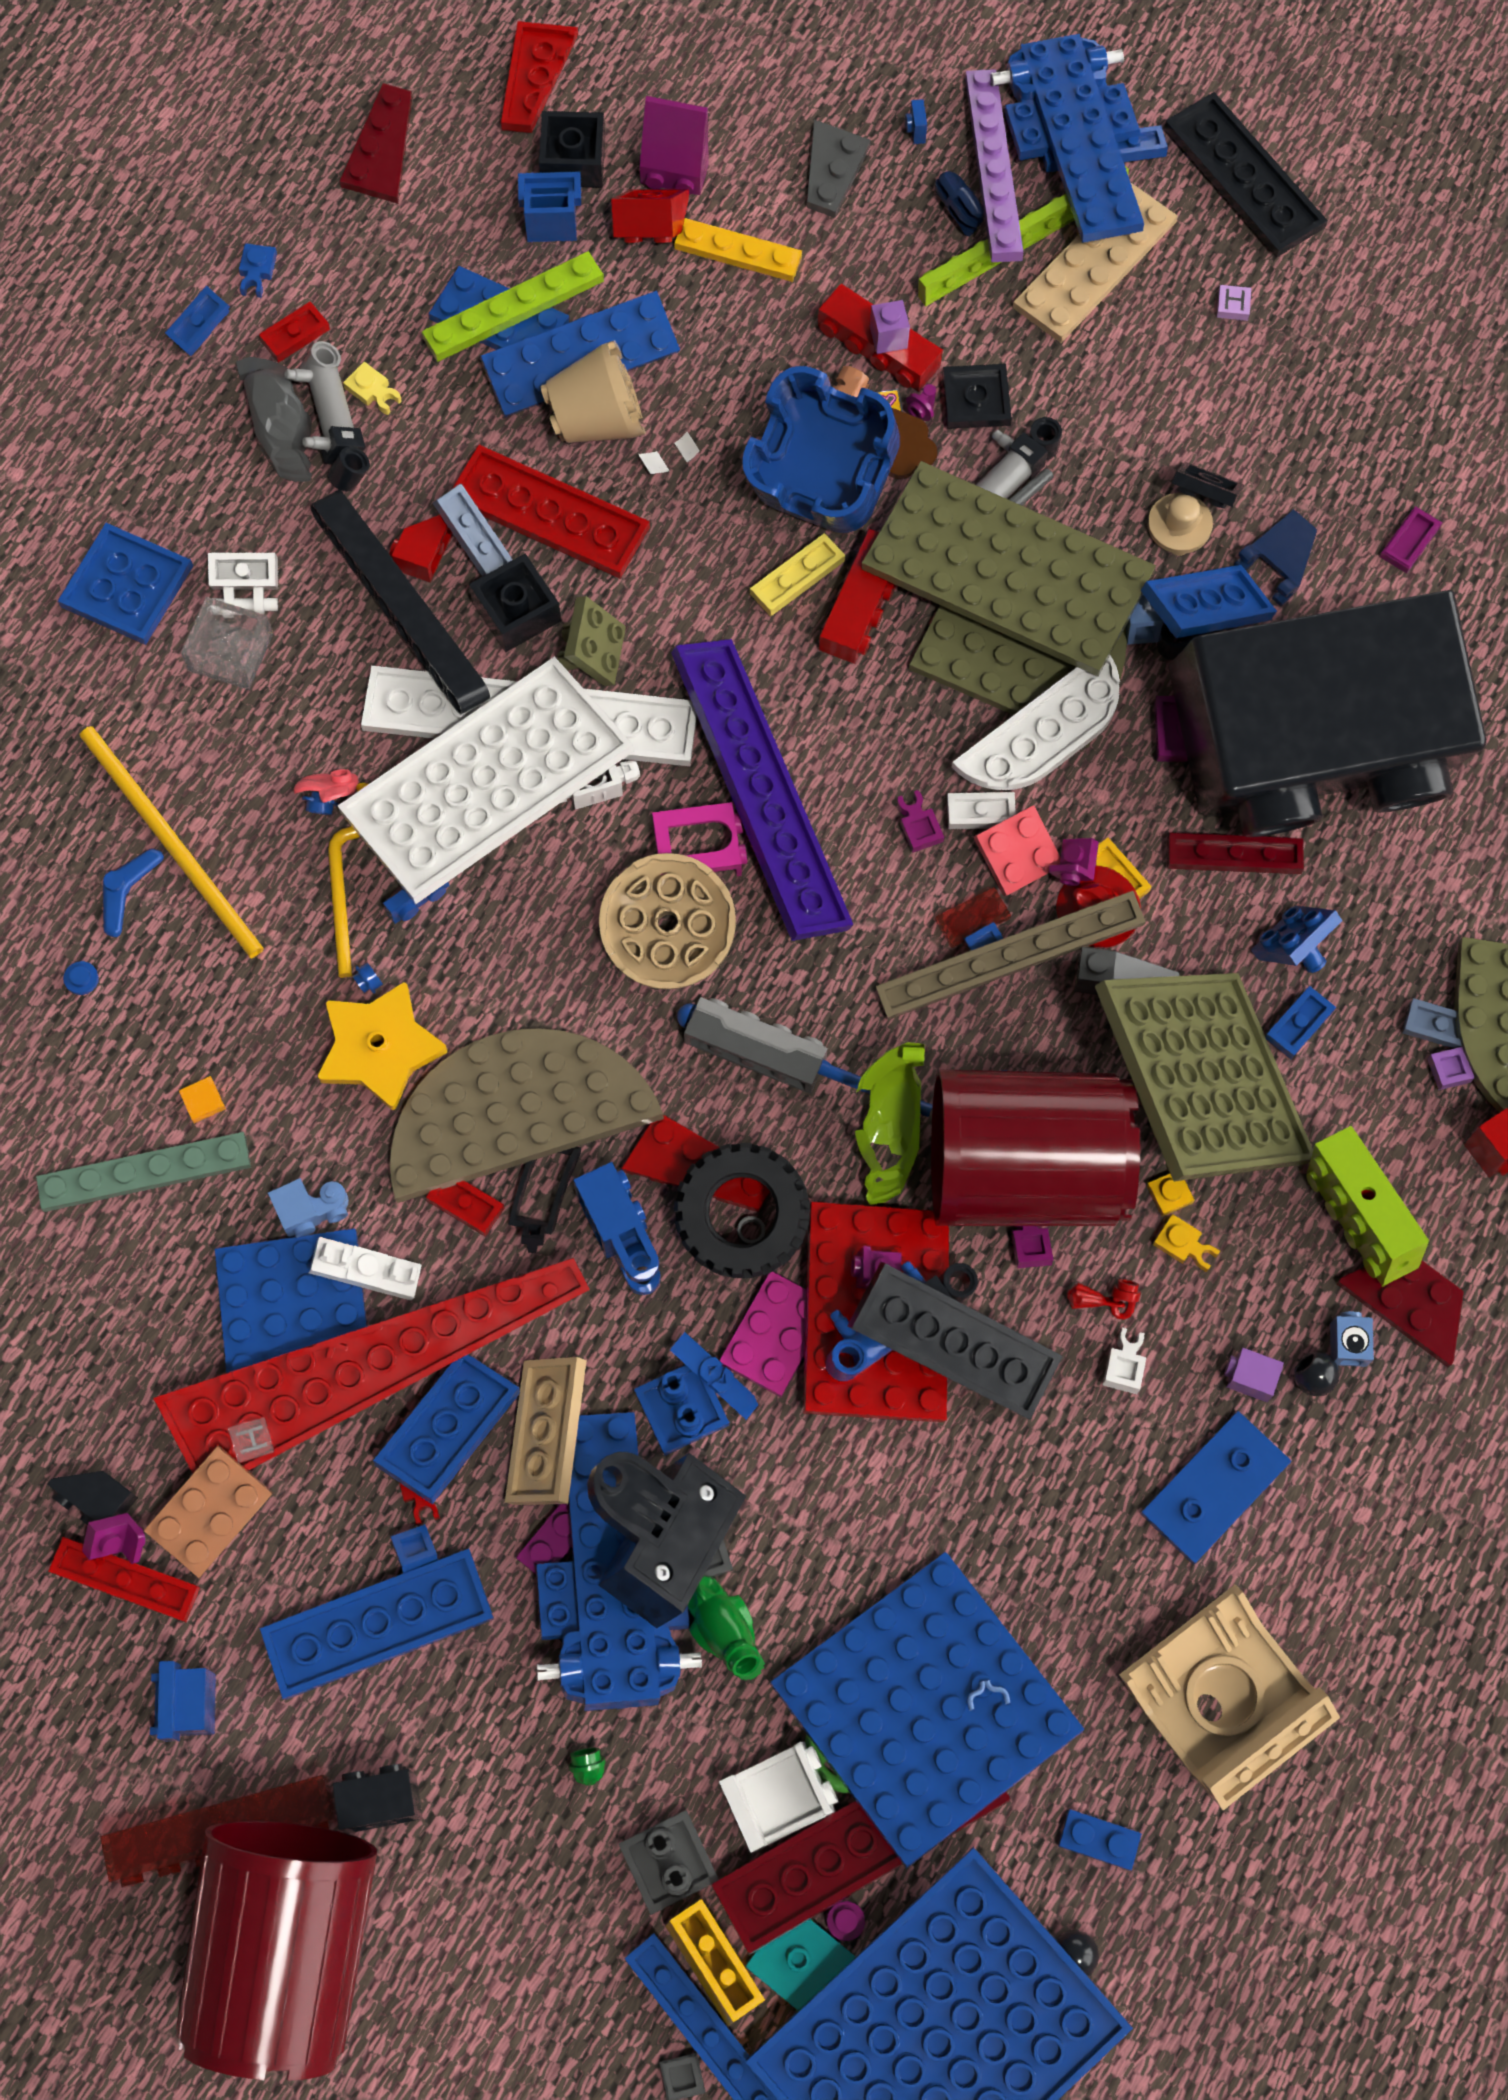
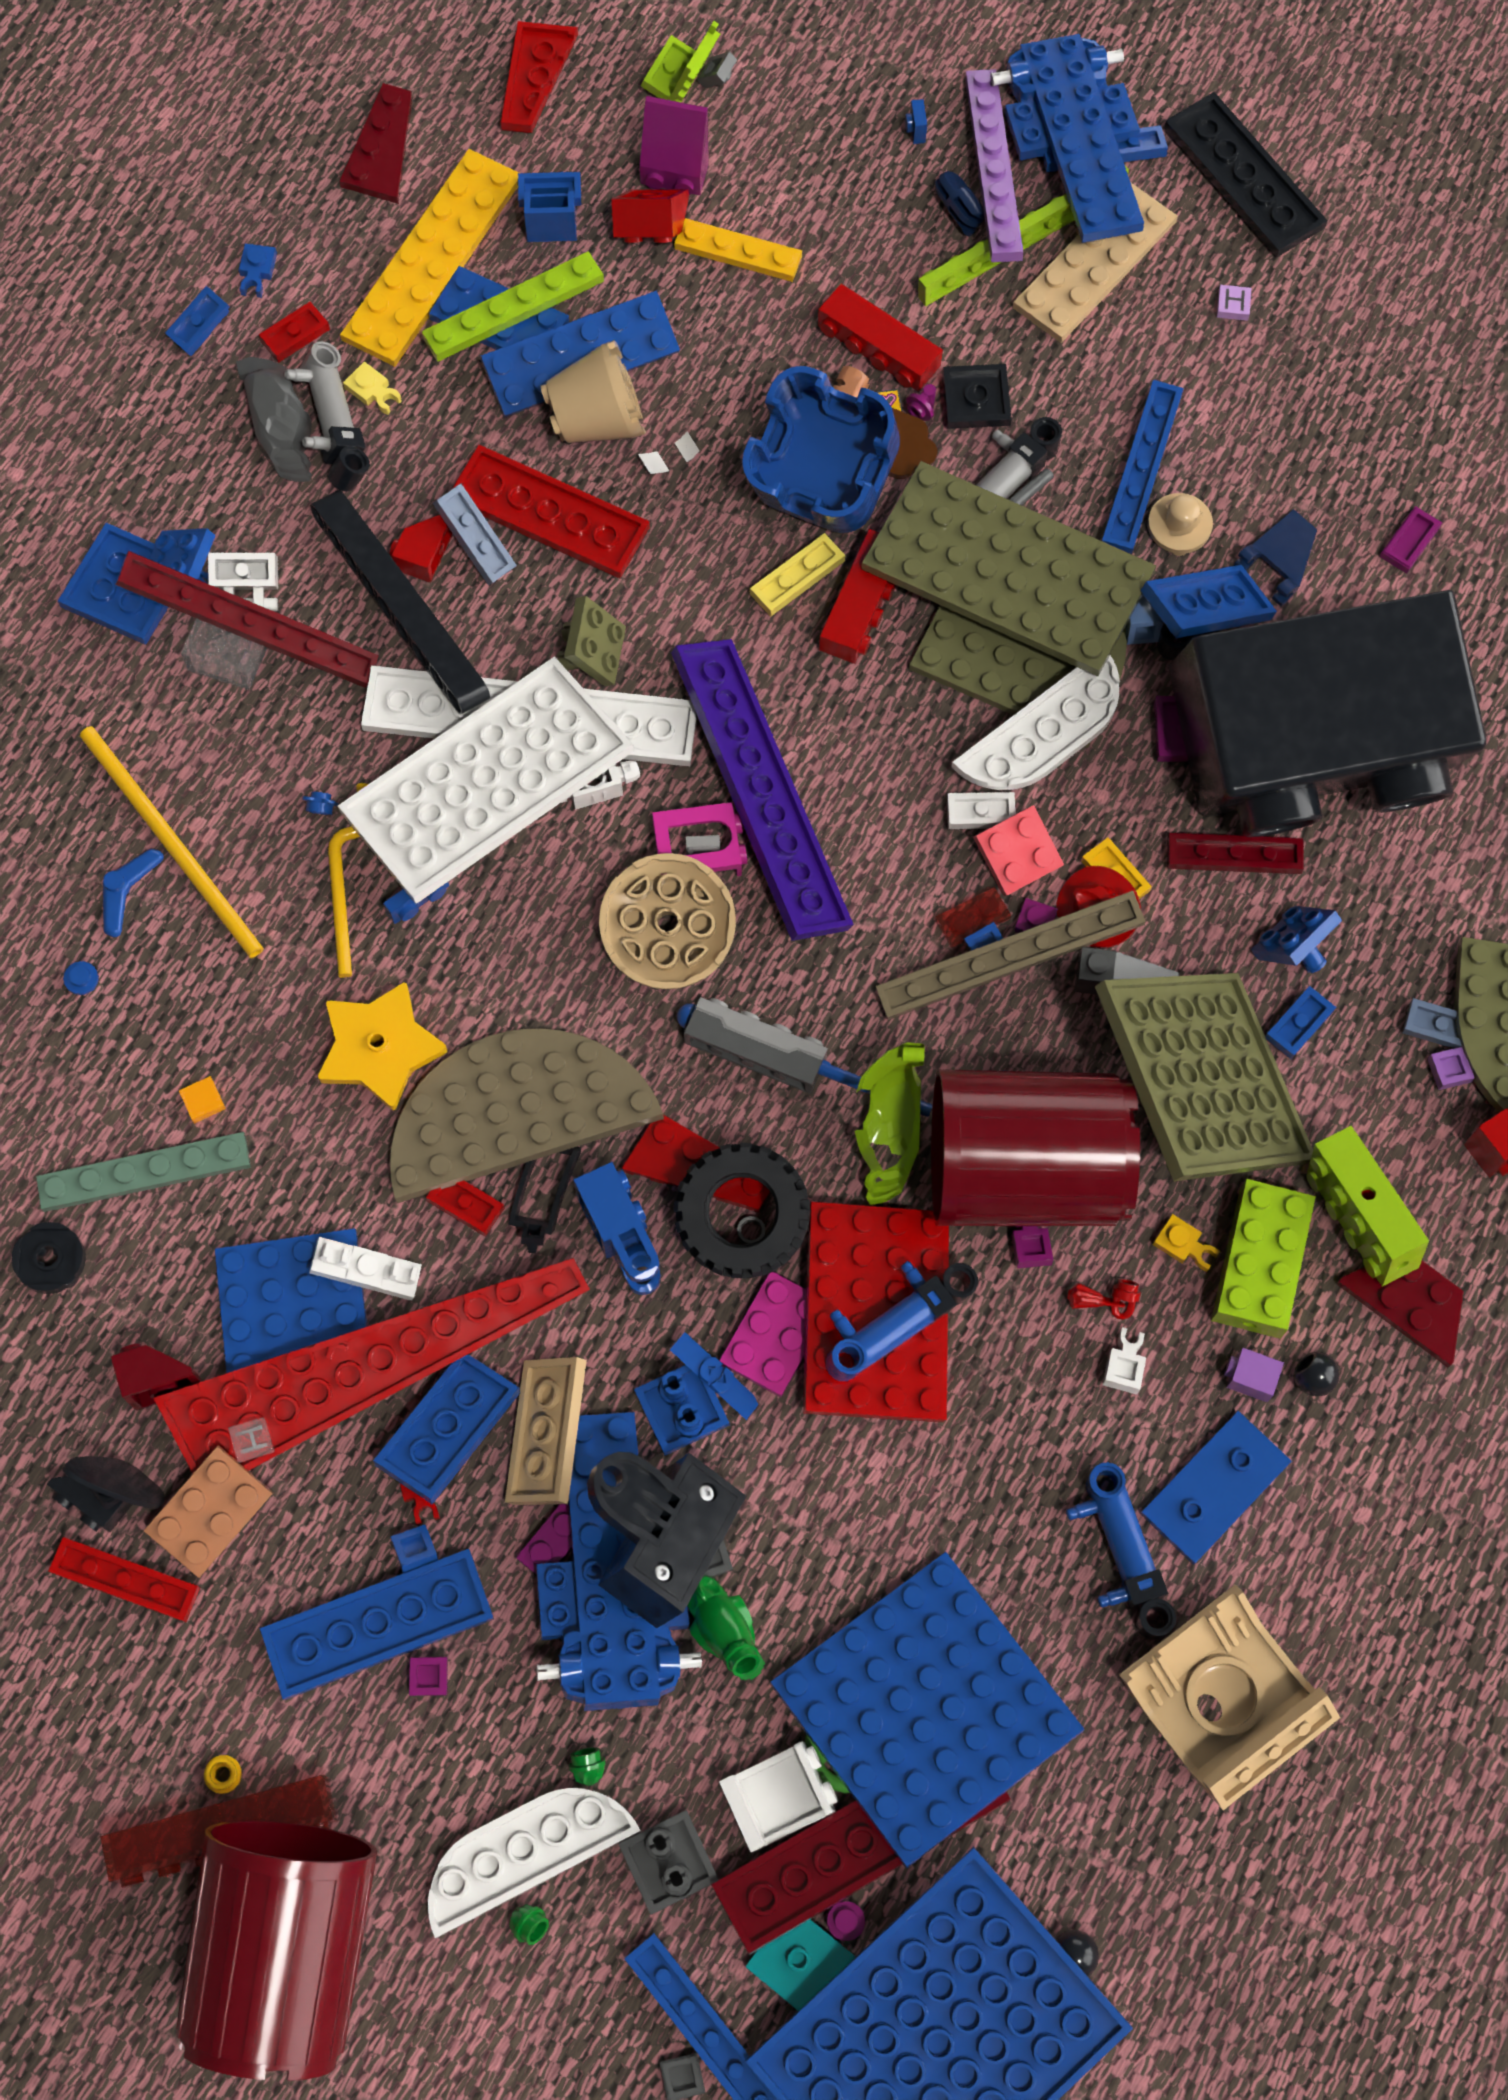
(36, 1243): none -> black plate
(114, 1481): none -> black shield
(114, 1536): magenta bracket -> none
(148, 1374): none -> dark red slope
(183, 1702): blue plate -> none
(184, 551): none -> blue plate
(212, 1768): none -> yellow plate
(245, 619): none -> dark red plate
(301, 1212): medium blue brick -> none
(330, 786): coral plate -> none
(367, 978): blue plate -> none
(377, 1800): black brick -> none
(428, 1676): none -> magenta plate
(430, 256): none -> yellow plate
(515, 602): black brick -> none
(523, 1852): none -> white plate
(528, 1924): none -> green plate
(573, 145): black brick -> none
(678, 66): none -> lime plate
(702, 844): none -> light grey tile
(714, 1962): yellow brick -> none
(717, 70): none -> dark grey plate
(833, 166): dark grey wing -> none
(867, 1261): magenta bracket -> none
(889, 326): medium lavender brick -> none
(919, 826): magenta plate -> none
(954, 1340): black plate -> none
(981, 1690): medium blue piece -> none
(1034, 914): none -> magenta plate
(1076, 861): magenta bracket -> none
(1099, 1840): blue plate -> none
(1141, 1582): none -> blue piece
(1142, 466): none -> blue plate
(1170, 1195): yellow plate -> none
(1217, 488): black plate -> none
(1263, 1258): none -> lime brick
(1352, 1339): medium blue brick -> none

